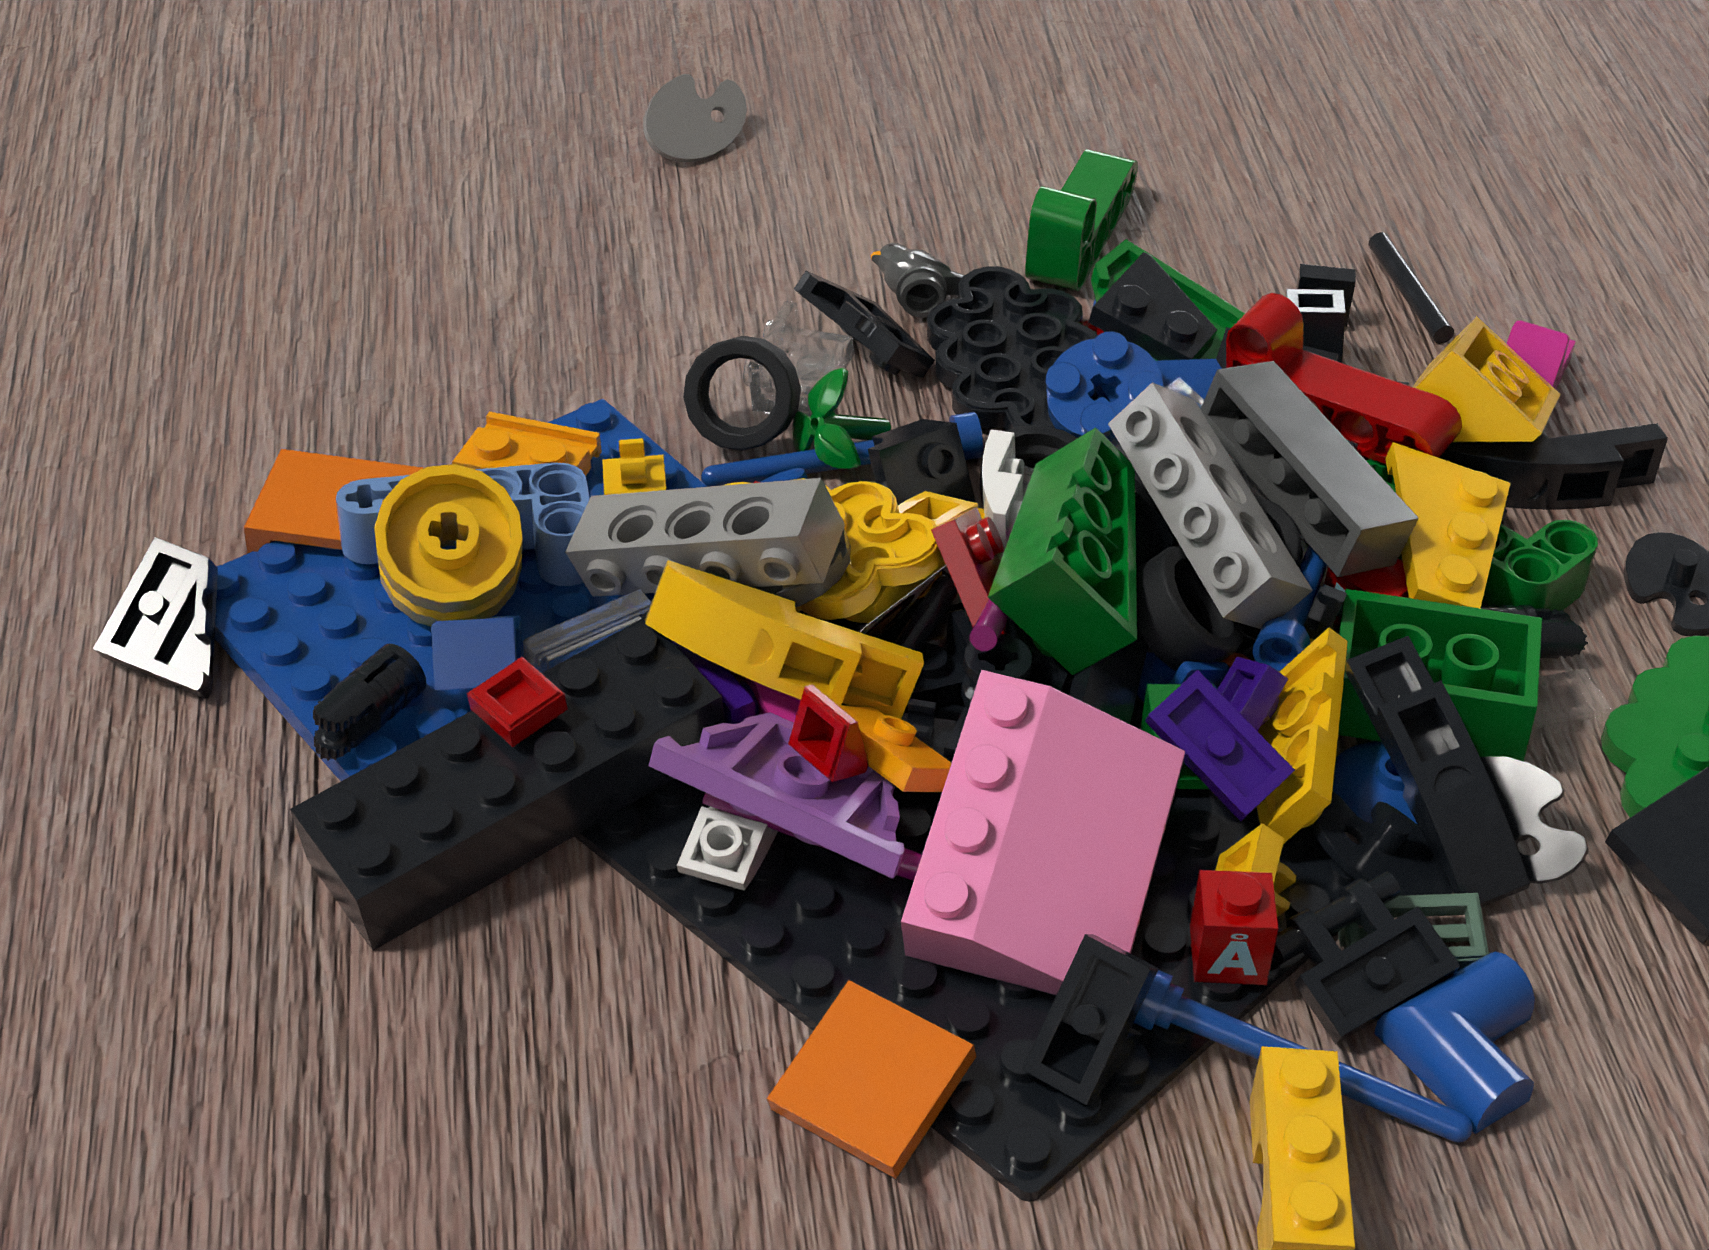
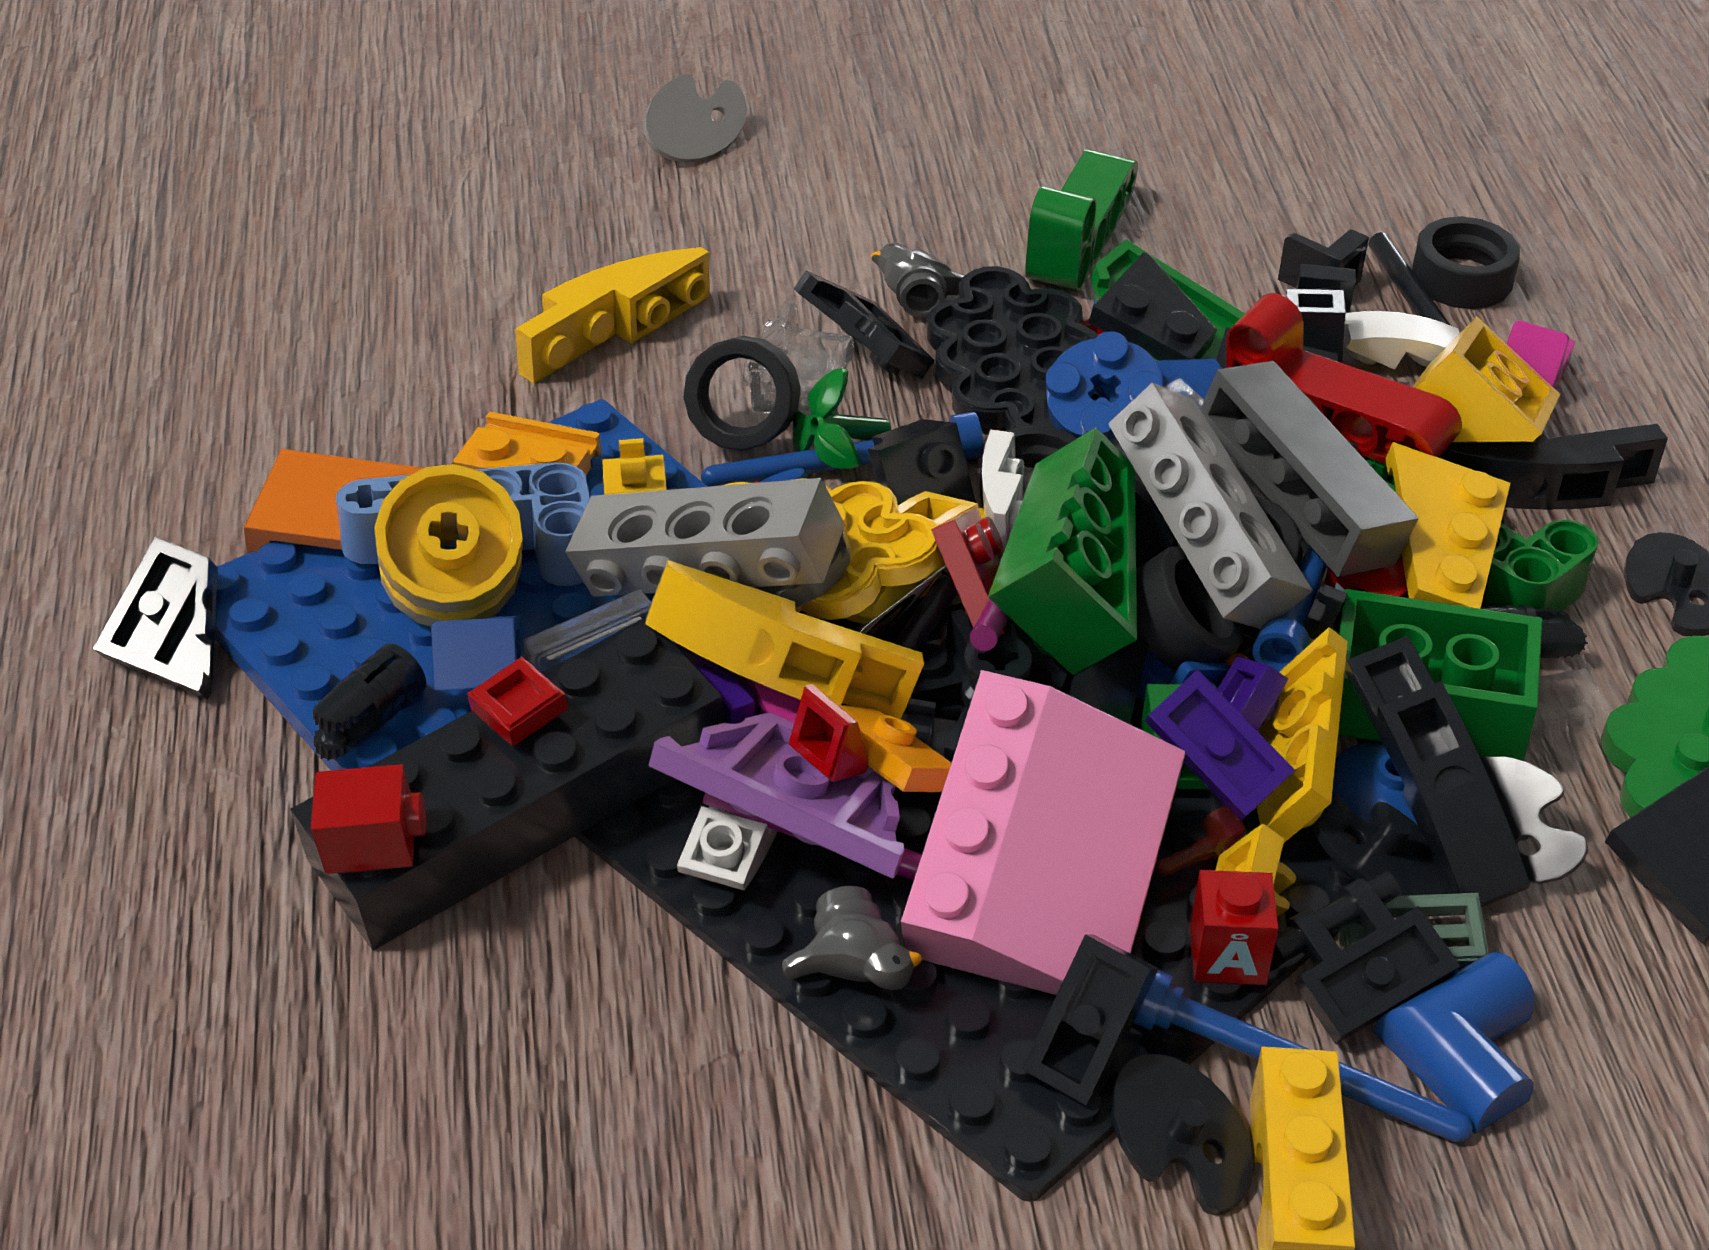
(366, 818): none -> red brick
(610, 301): none -> yellow slope
(853, 943): none -> dark grey animal
(872, 1078): orange tile -> none
(1166, 1116): none -> black piece
(1221, 832): none -> clear red hand
(1345, 252): none -> black panel
(1389, 335): none -> white slope
(1471, 240): none -> black tyre

